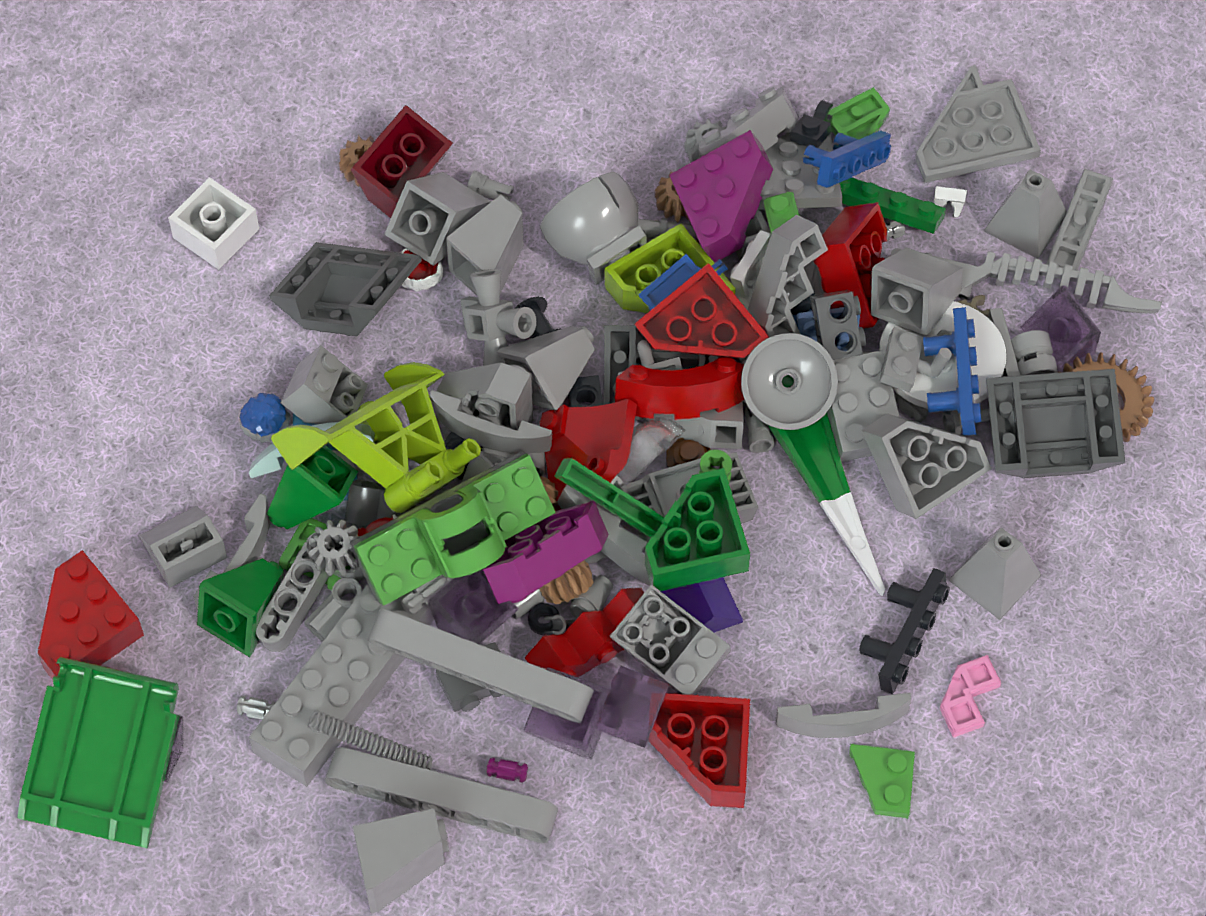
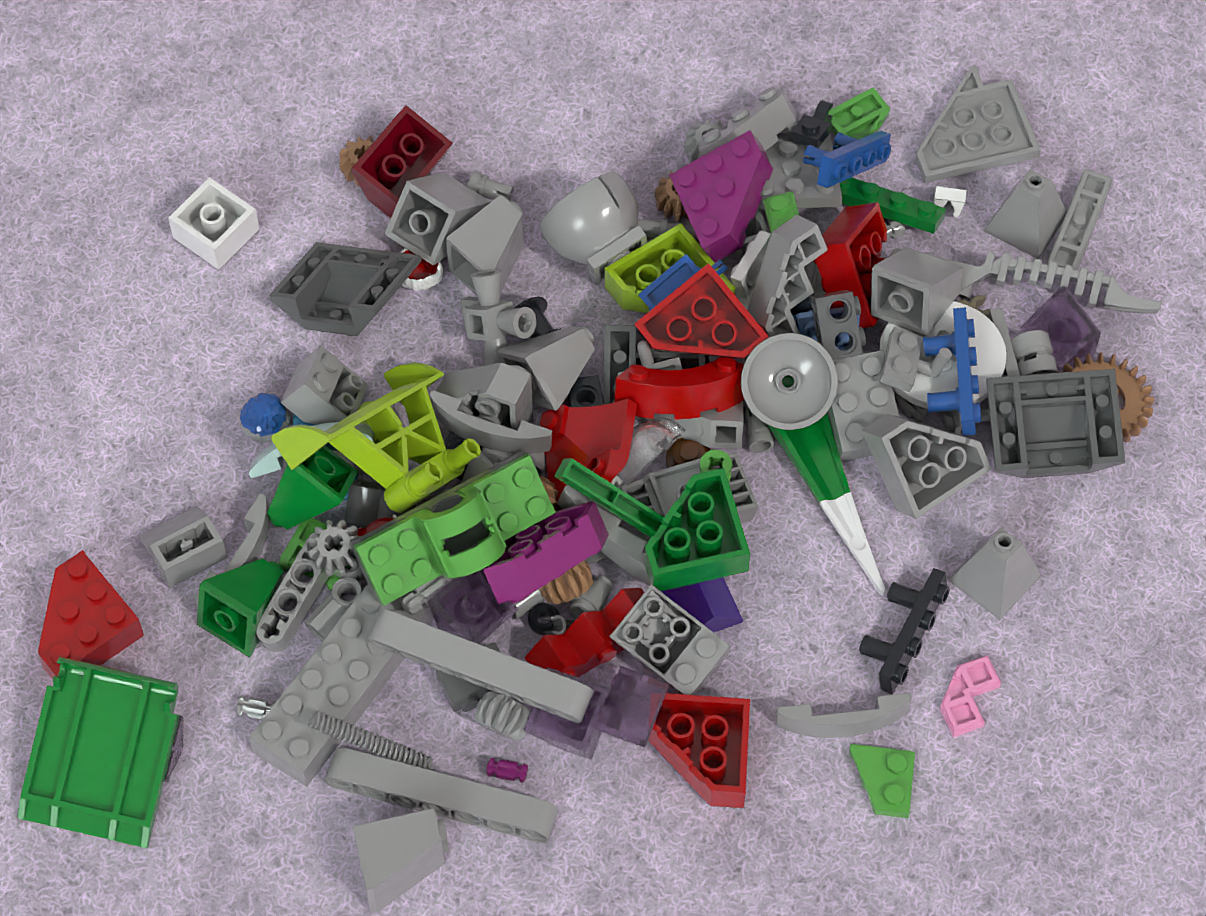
(502, 715): none -> light grey gear

